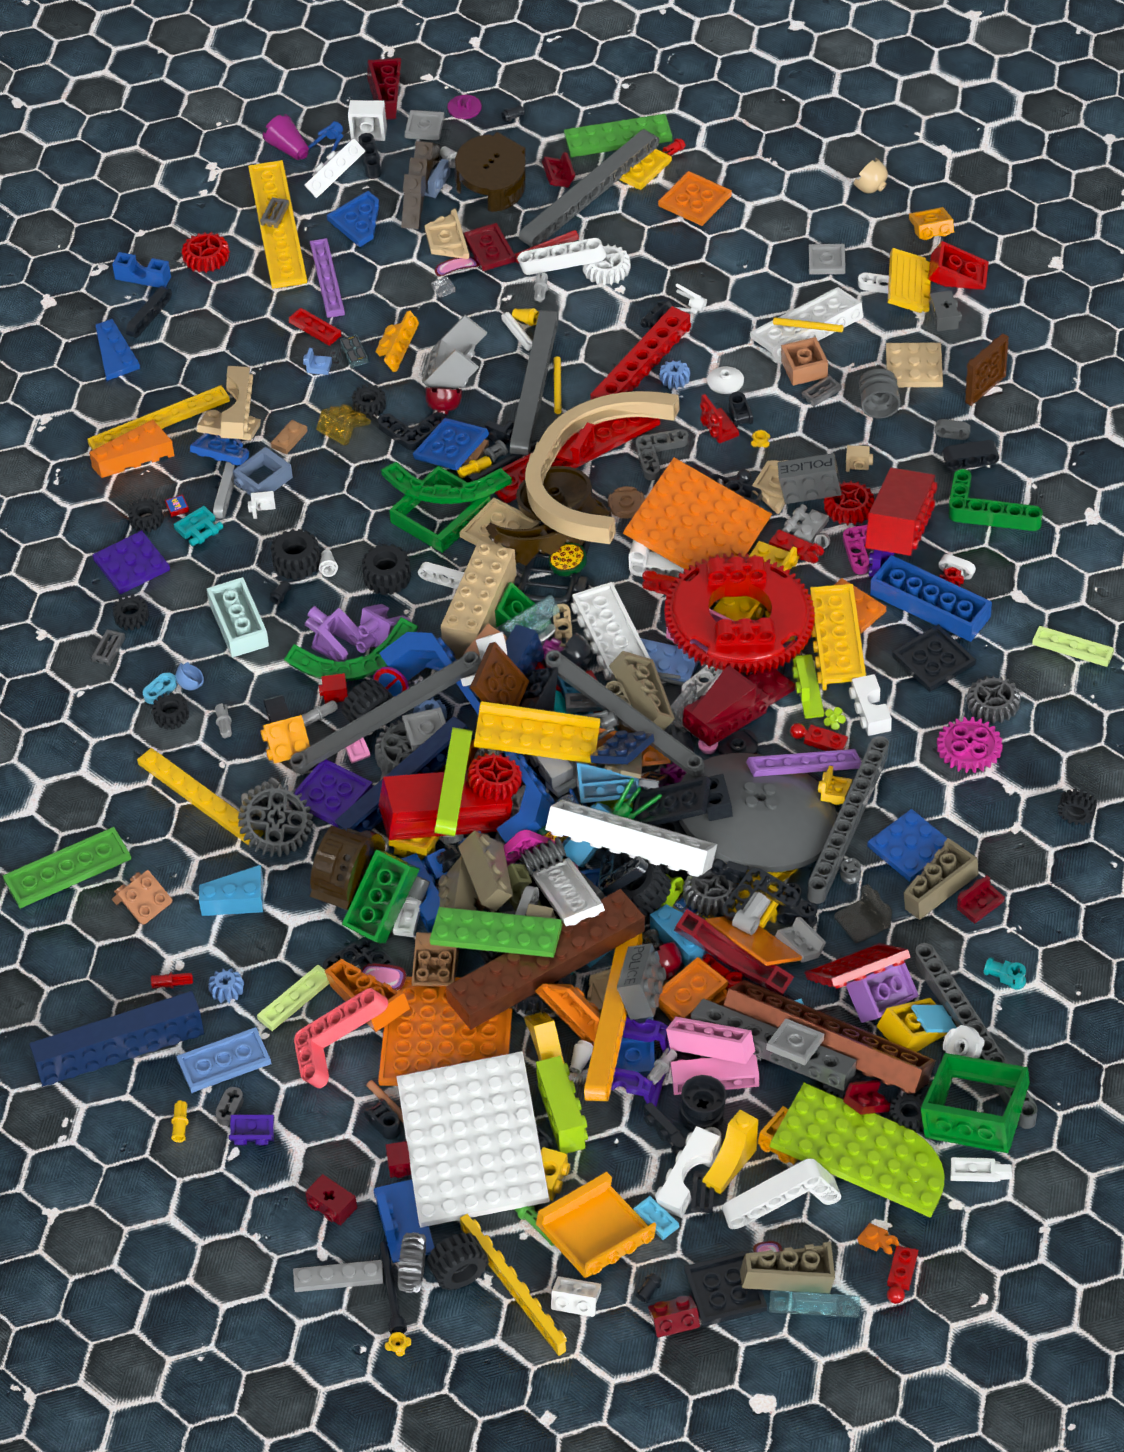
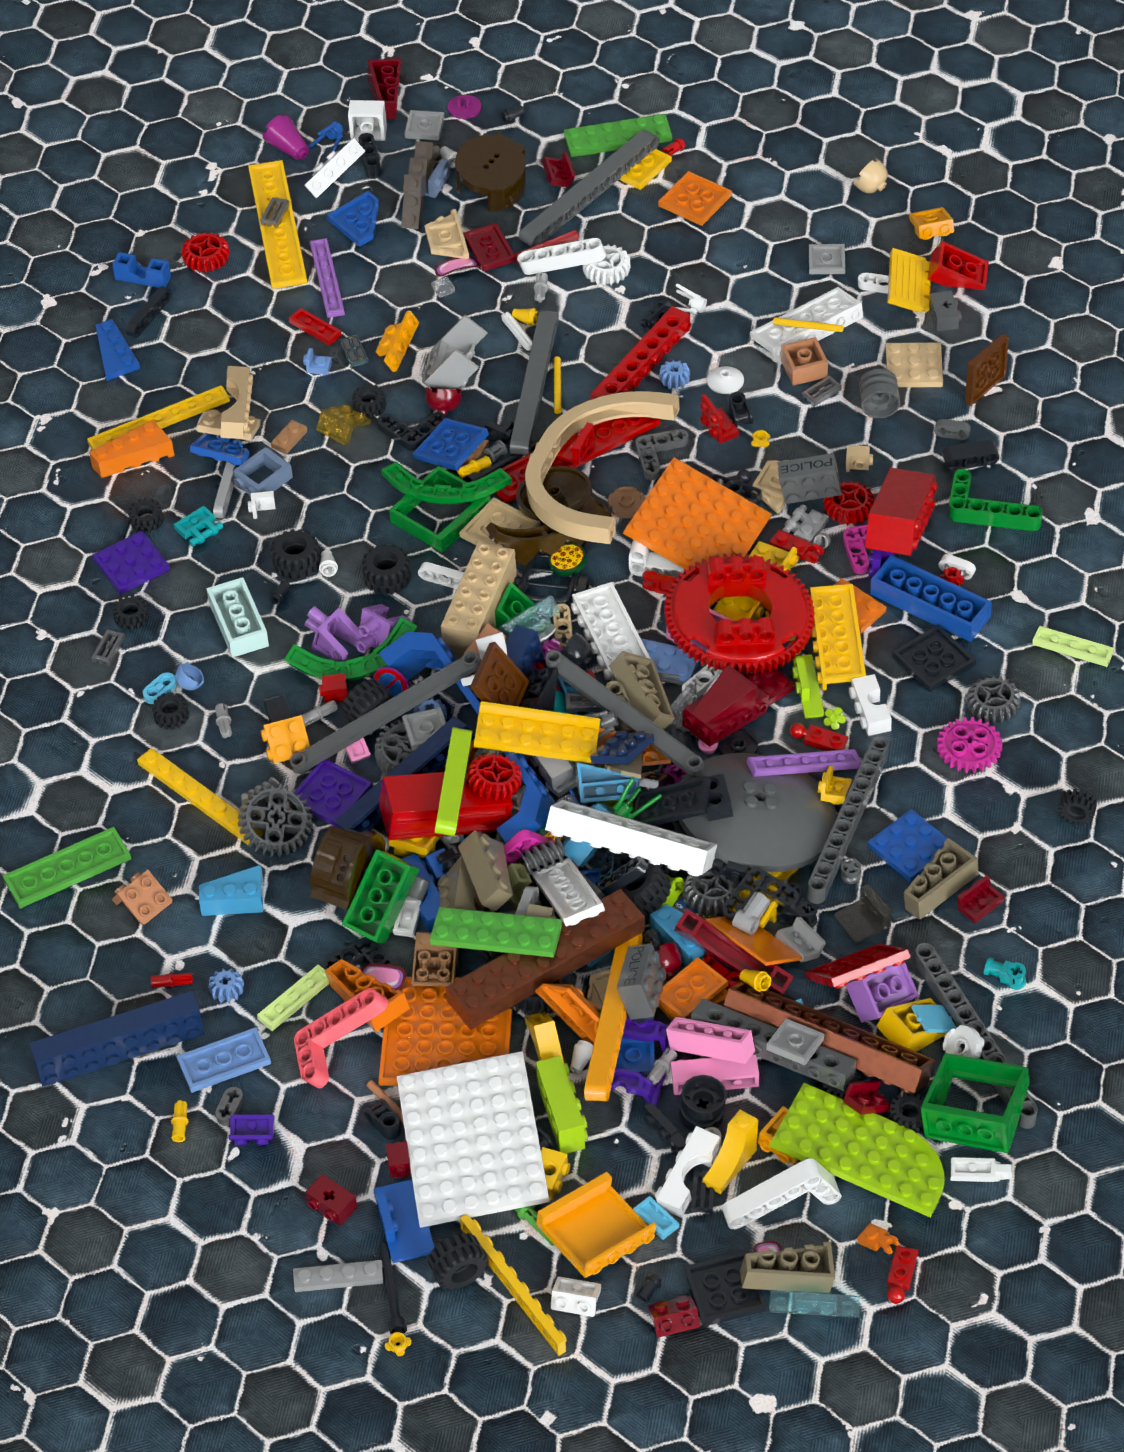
(176, 505): tile -> none
(412, 1262): flat silver gear -> none
(756, 979): none -> yellow cone

